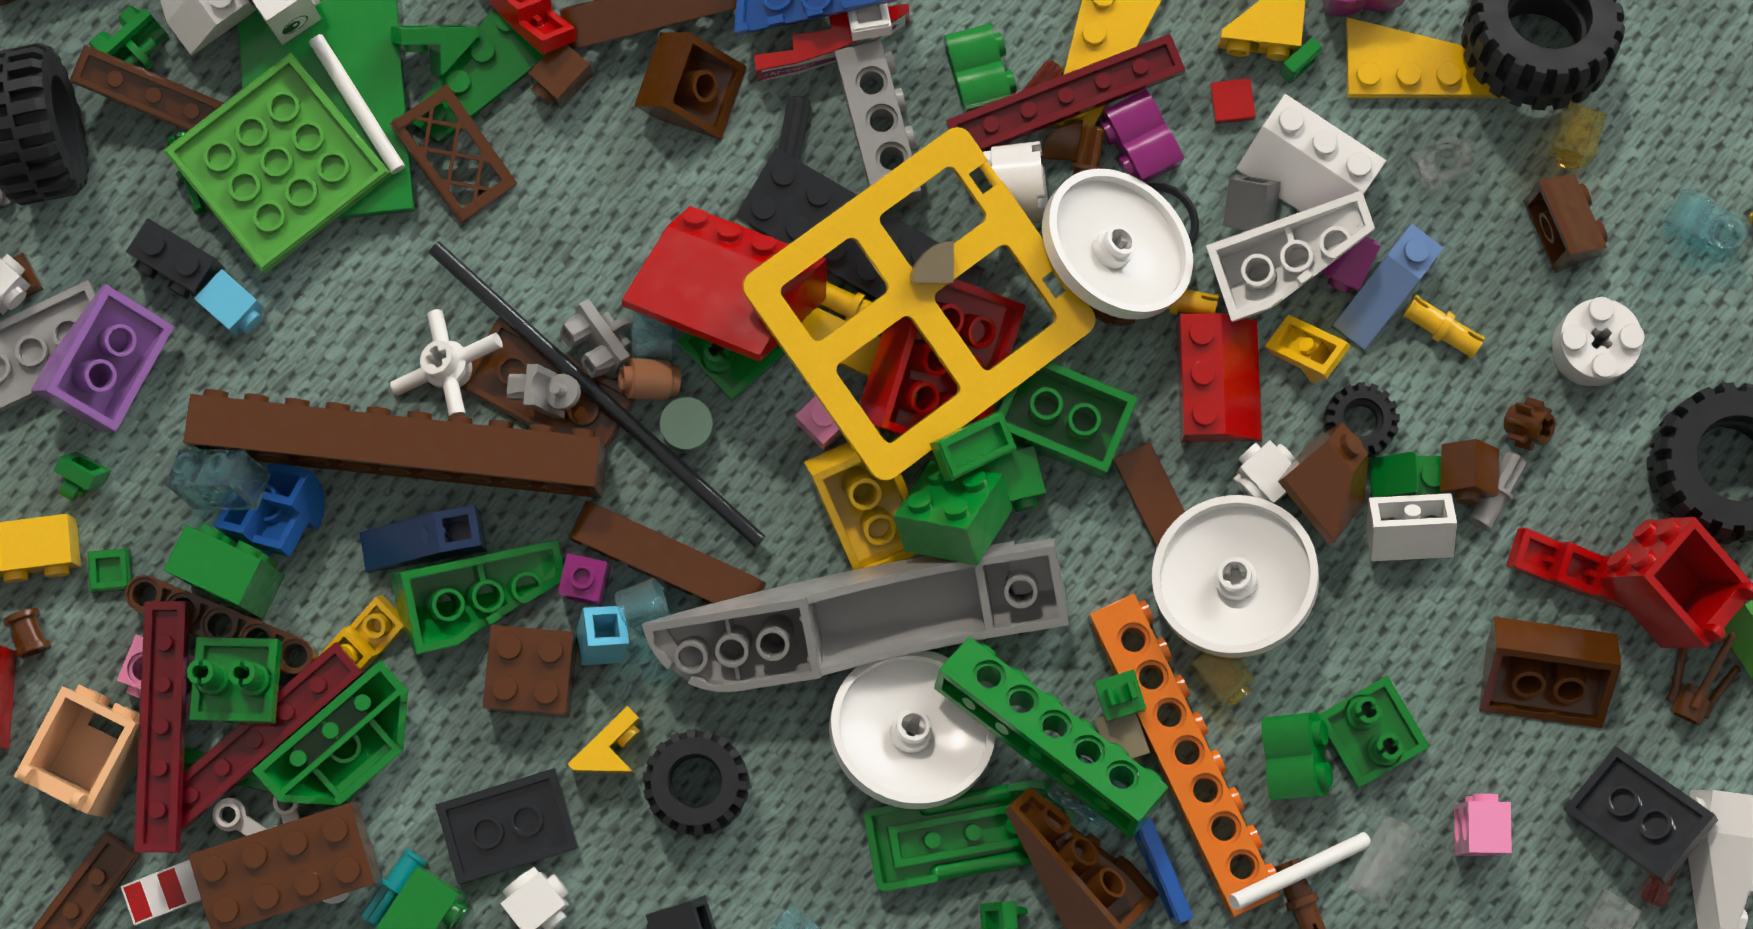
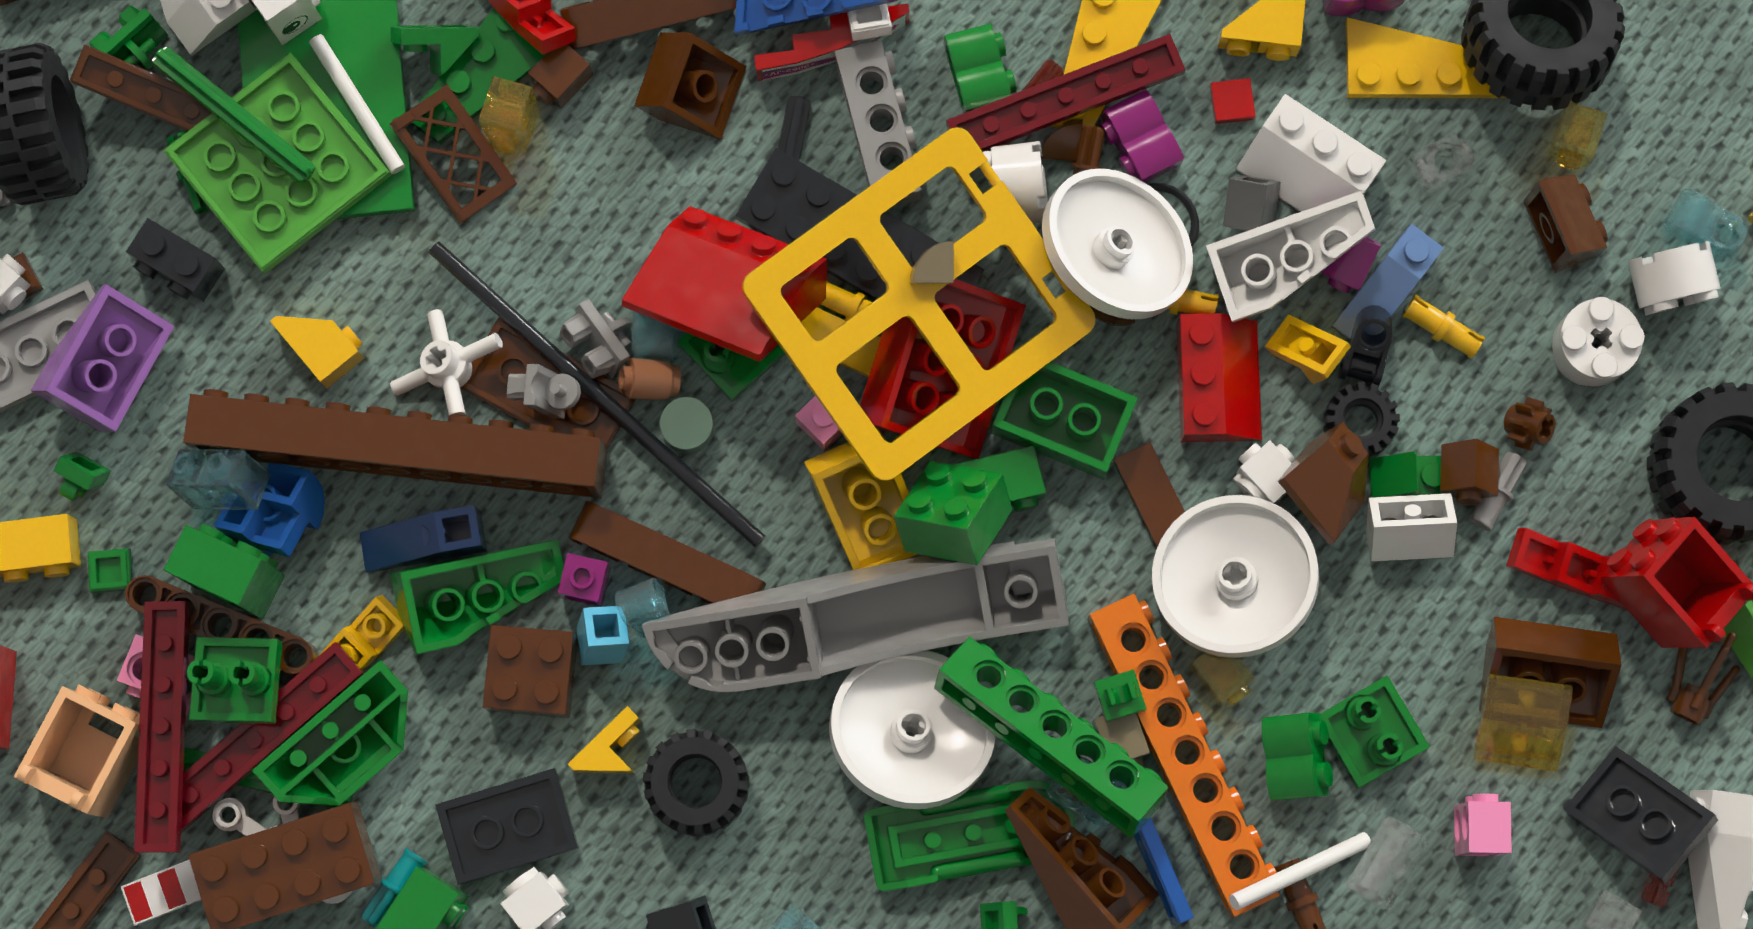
(27, 633): reddish brown bush -> none
(230, 304): medium azure brick -> none
(233, 114): none -> green axle
(321, 346): none -> yellow slope
(509, 115): none -> clear yellow brick
(973, 446): green tile -> none
(1301, 60): green tile -> none
(1367, 352): none -> black piece
(1523, 722): none -> clear yellow slope
(1675, 275): none -> white brick

